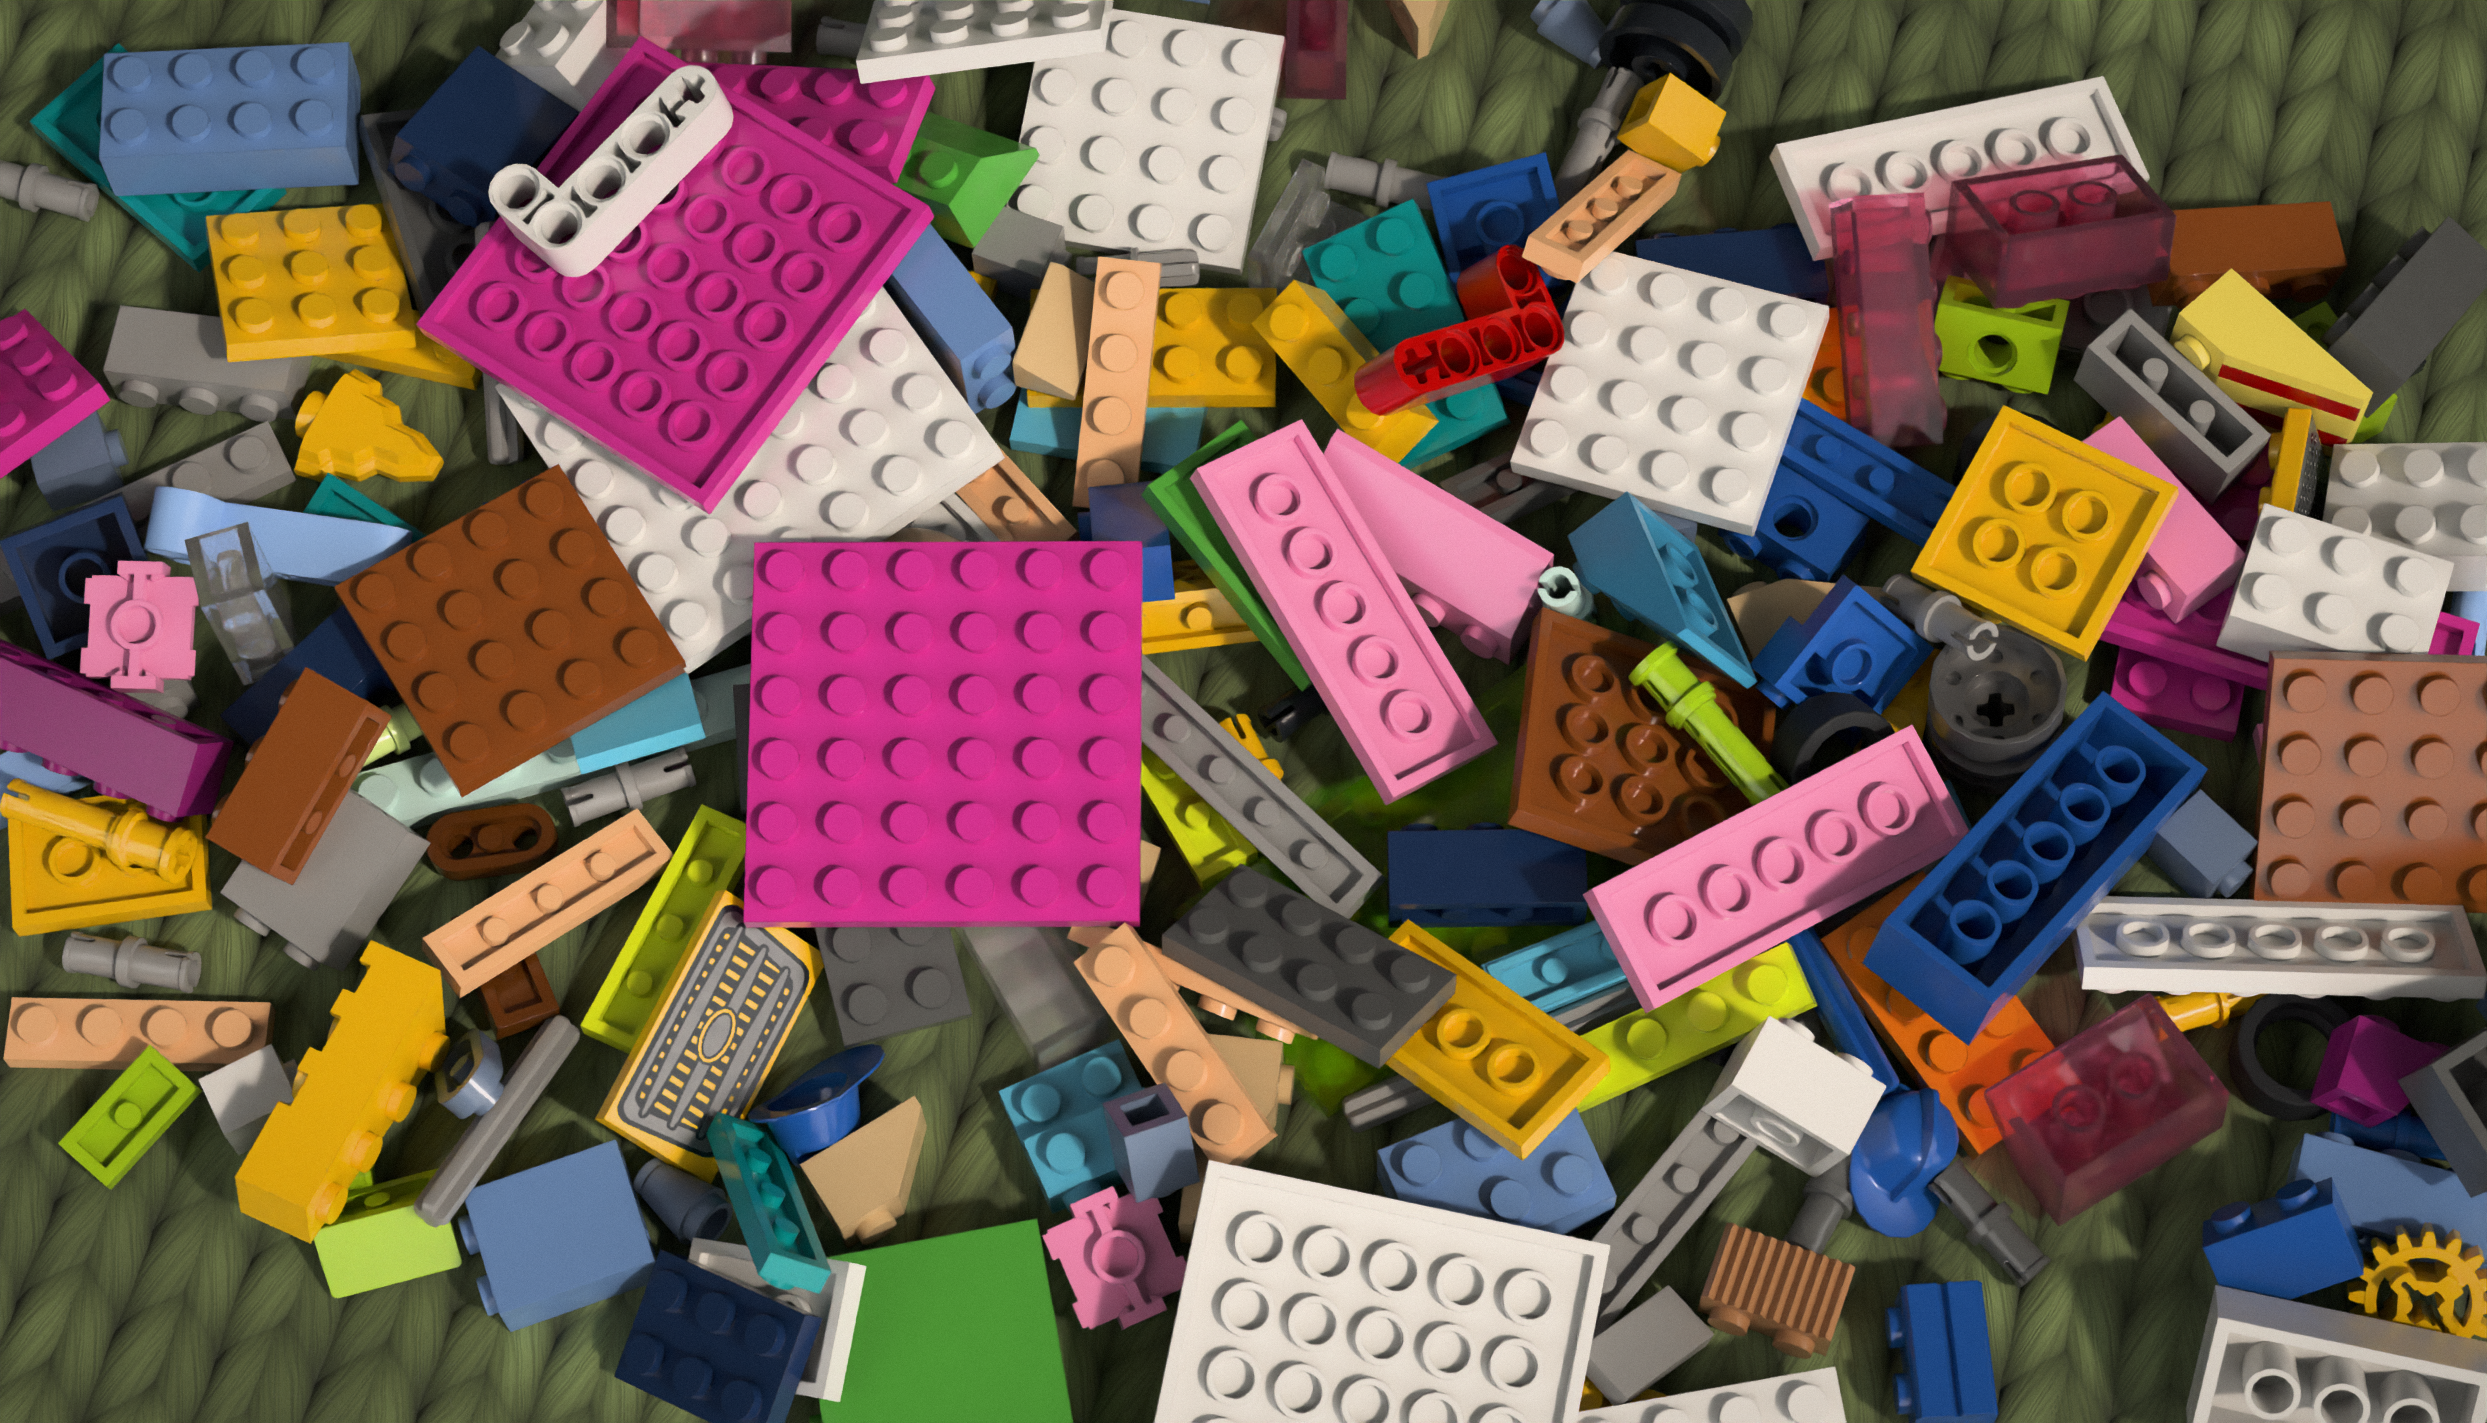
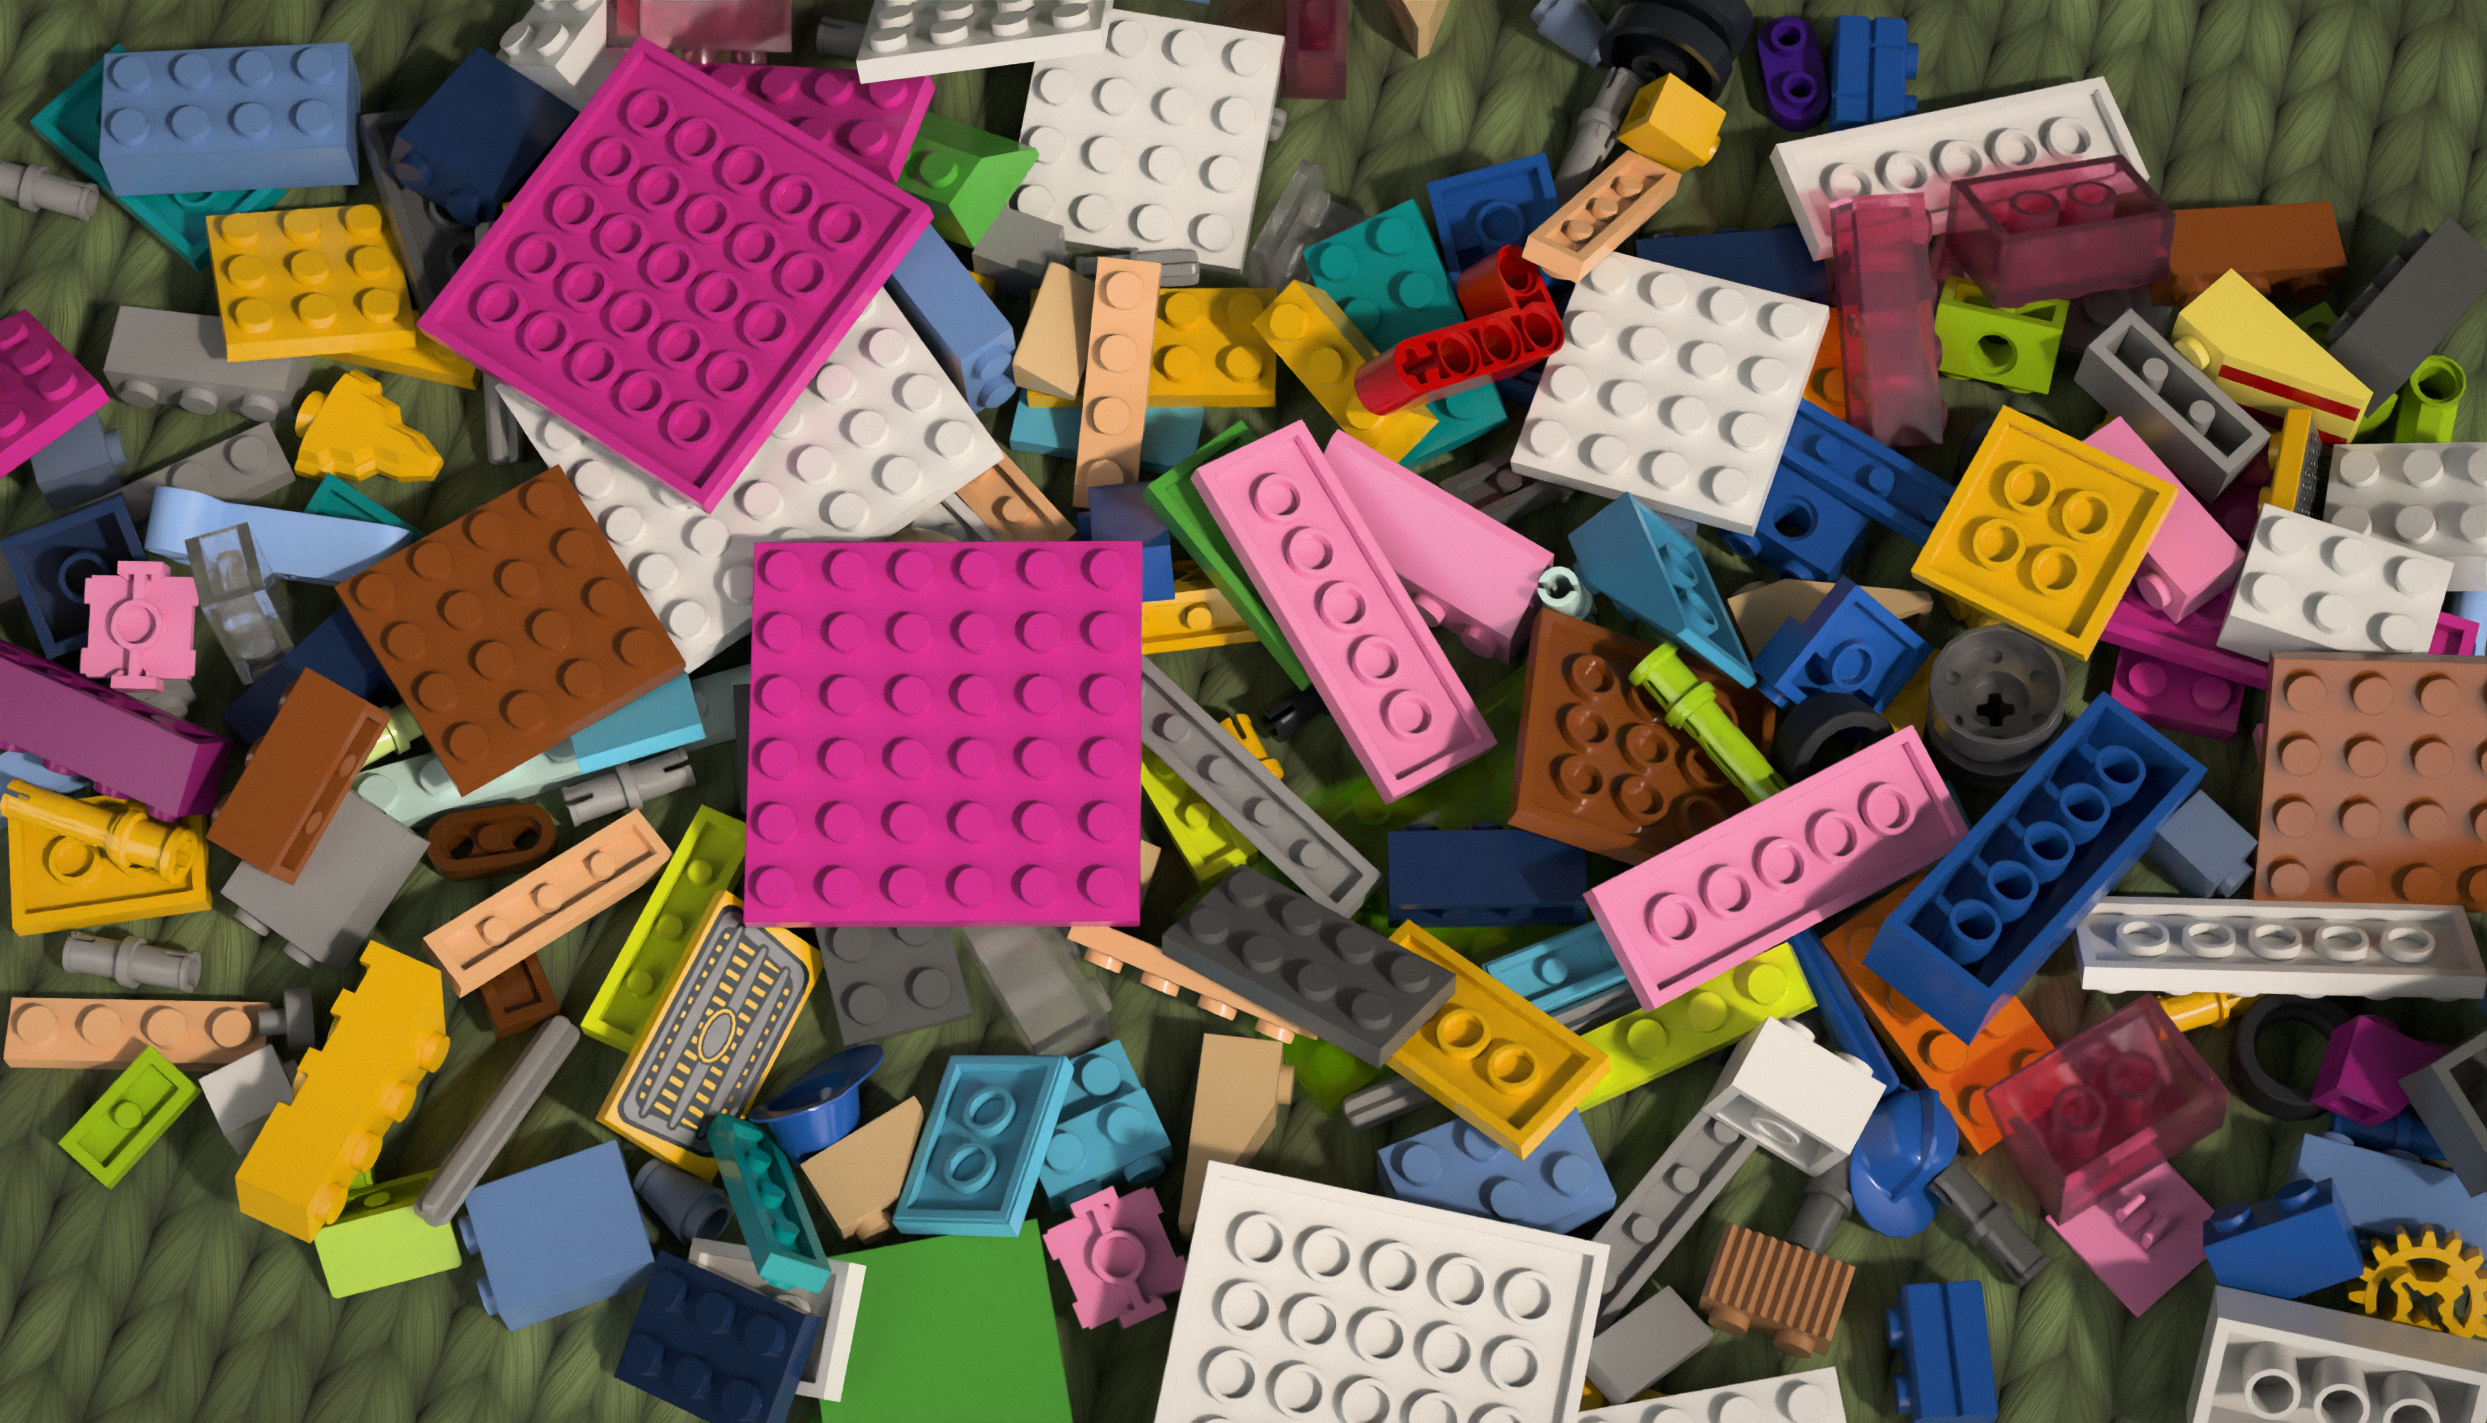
(294, 1020): none -> light grey tile
(470, 1075): sand blue plate -> none
(685, 100): white beam -> none
(983, 1145): none -> medium azure tile
(1151, 1142): sand blue brick -> none
(1174, 1046): light nougat plate -> none
(1378, 180): light grey pin -> none
(1790, 69): none -> dark purple plate
(1869, 72): none -> blue brick
(1939, 616): light grey pin -> none
(2141, 1237): none -> bright pink piece
(2427, 419): none -> lime piece

